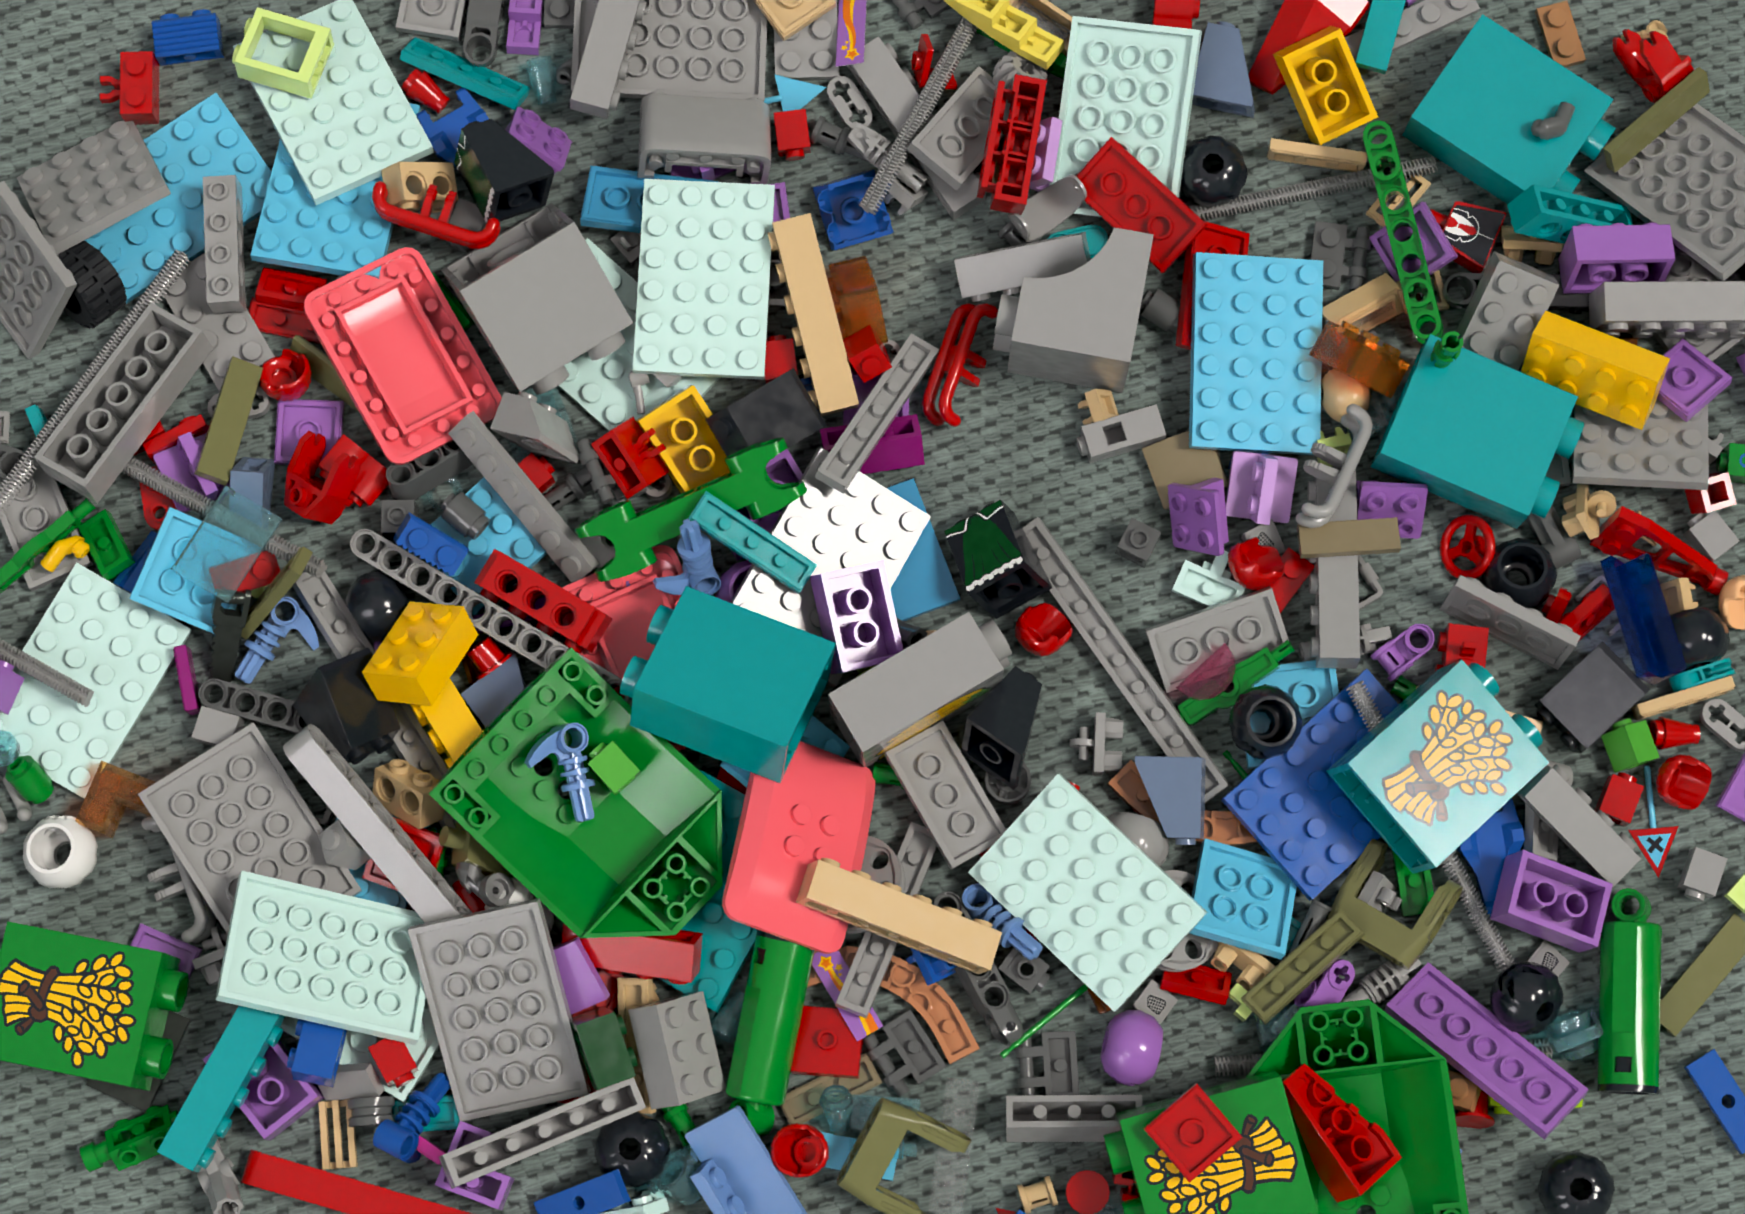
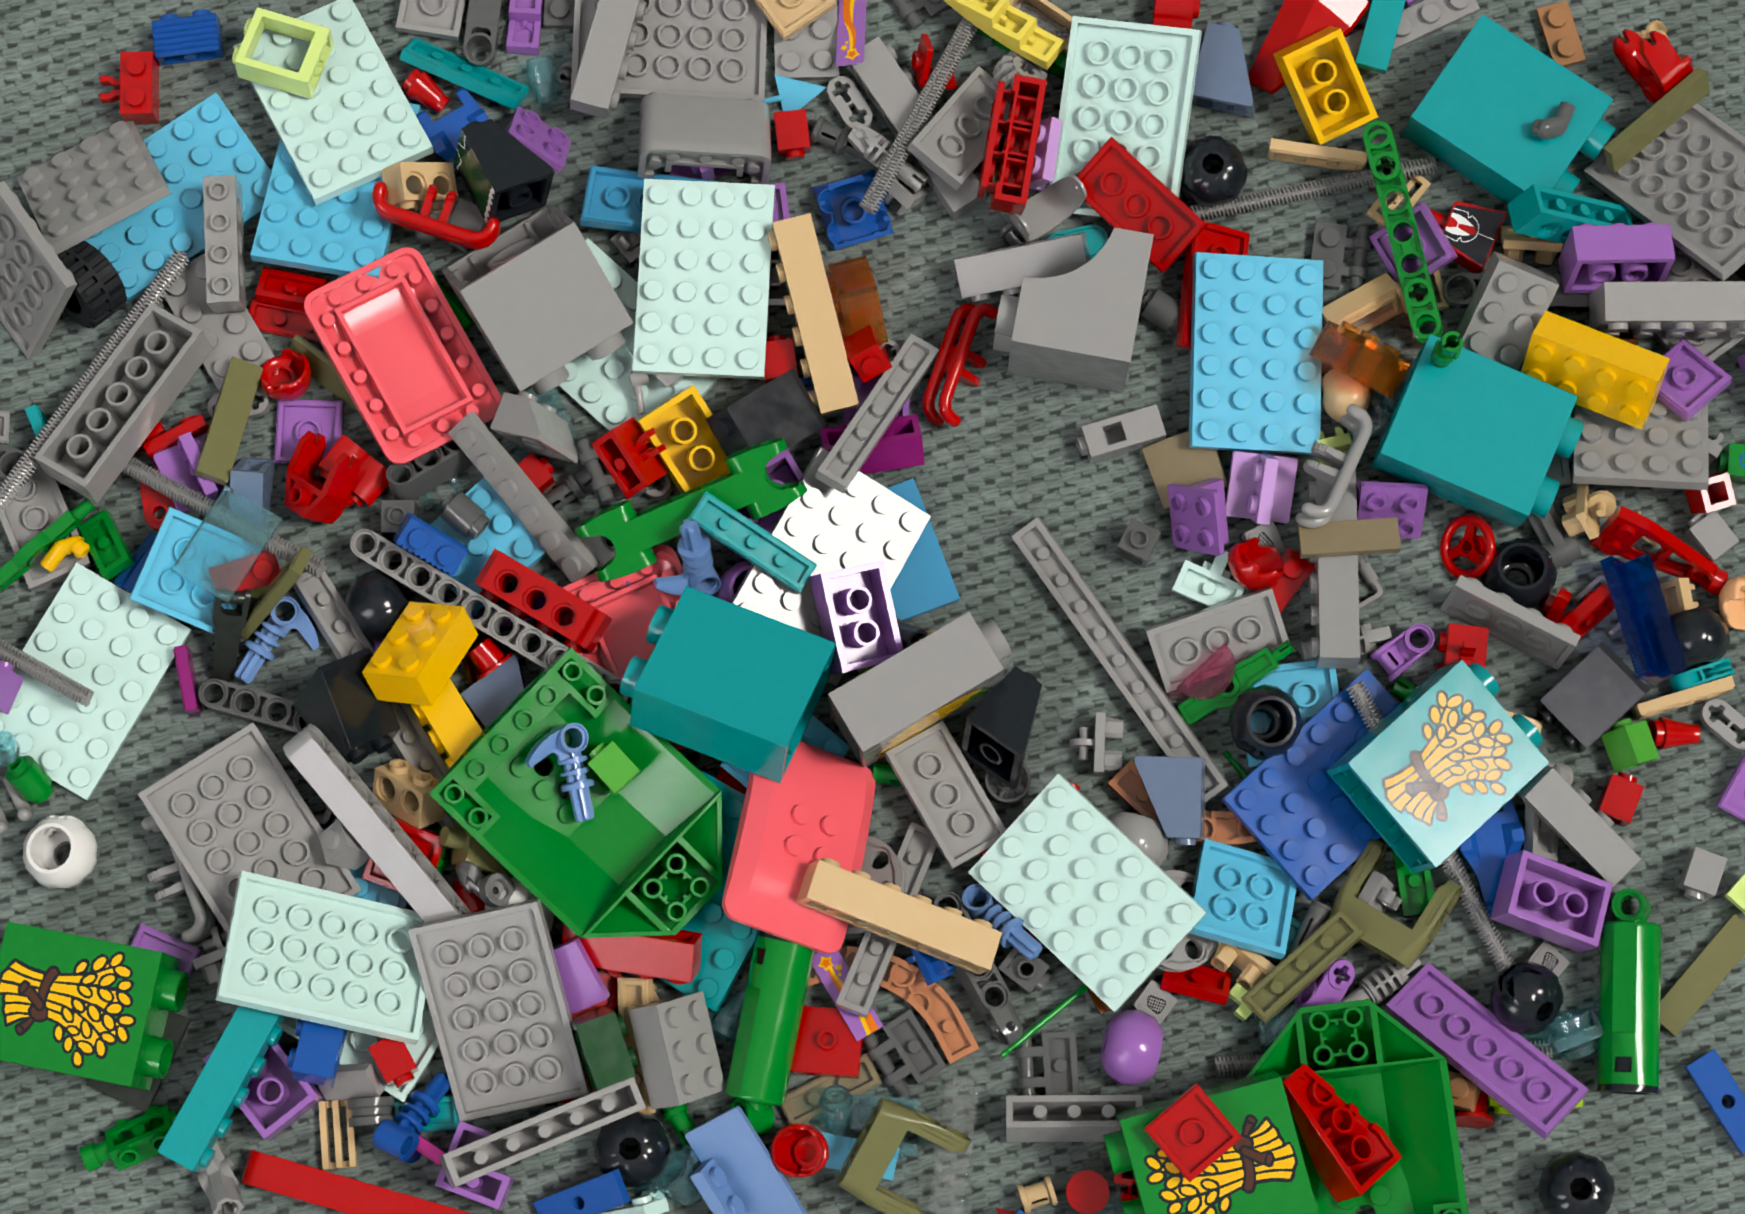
(108, 798): clear orange brick -> none
(215, 726): light grey brick -> none
(996, 560): black slope -> none
(1042, 630): red hair -> none
(1100, 405): tan tile -> none
(1653, 841): piece -> none
(1683, 781): red hair -> none

